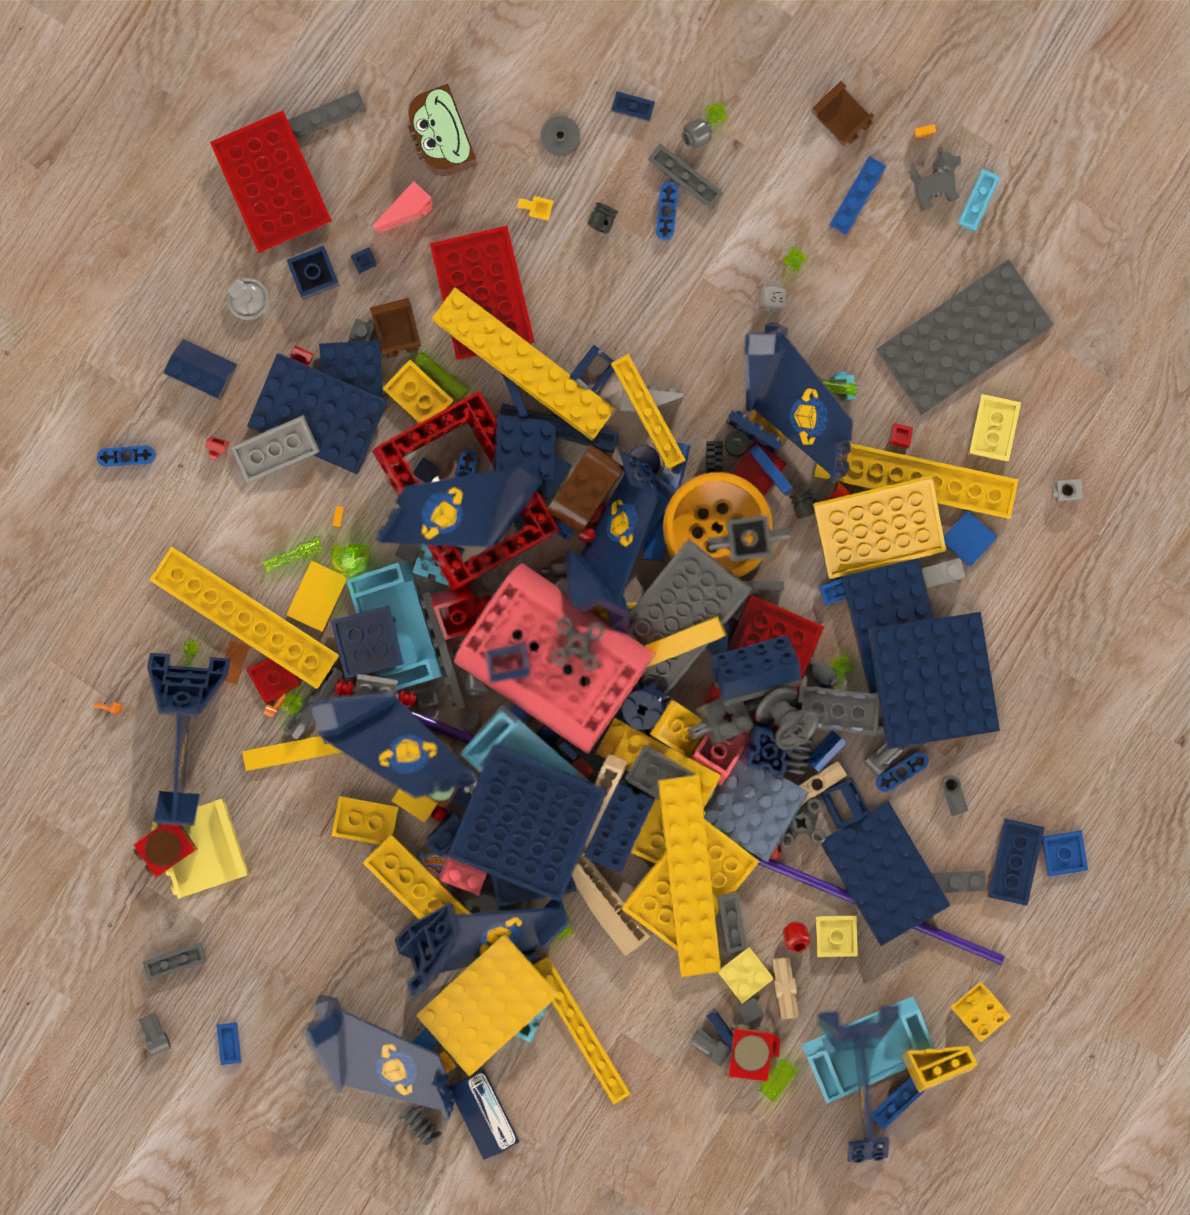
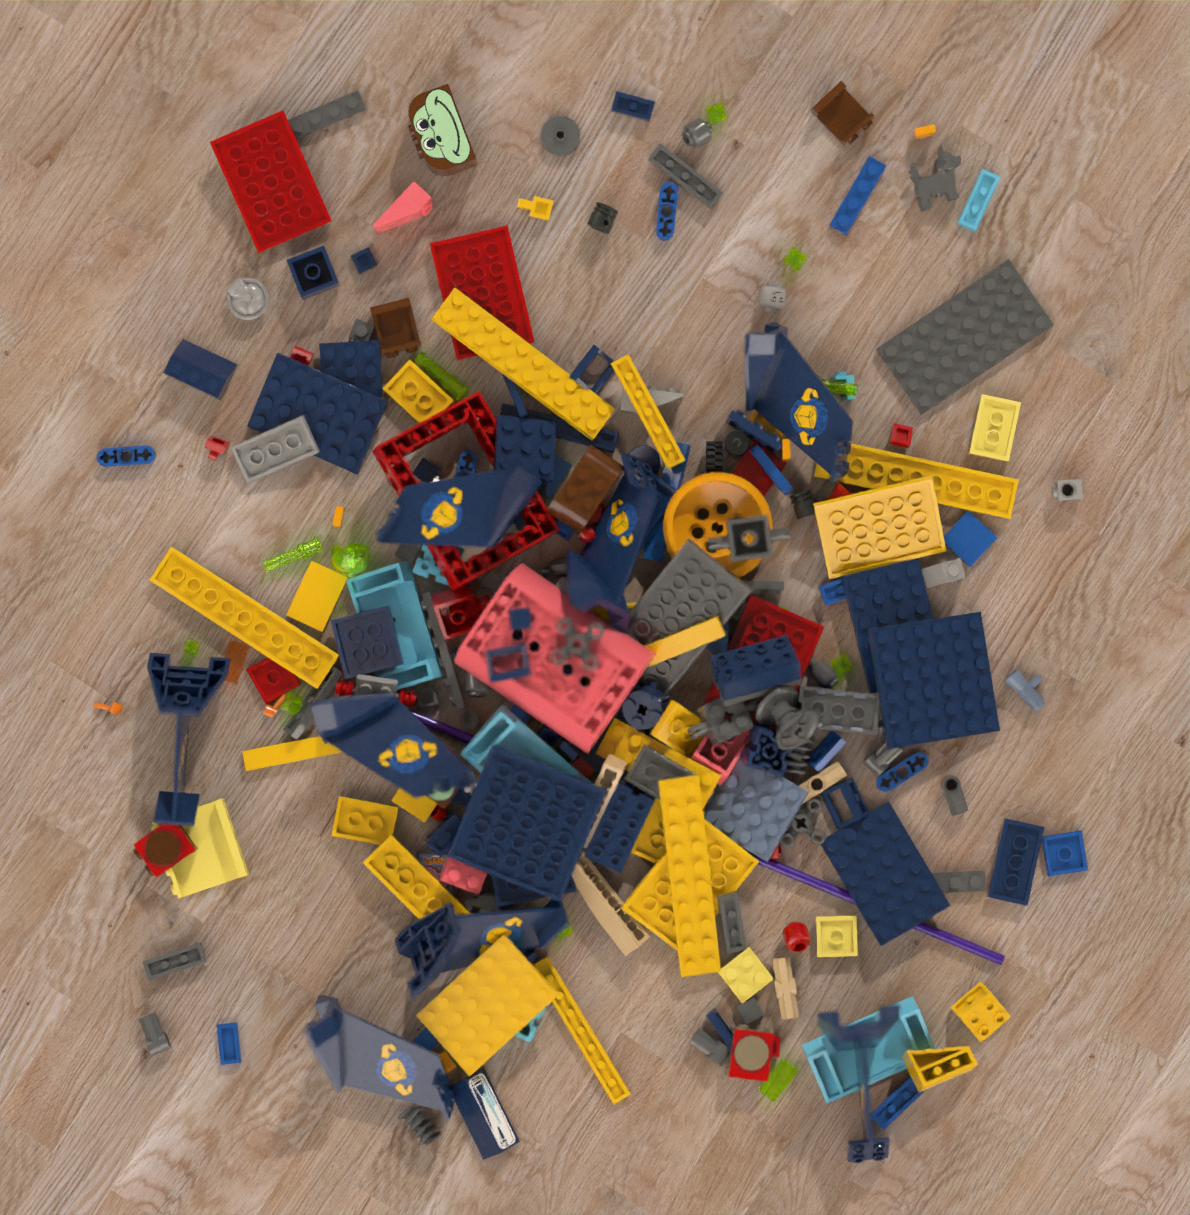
(520, 618): none -> dark blue tile
(785, 450): none -> light orange tile
(1026, 690): none -> sand blue piece

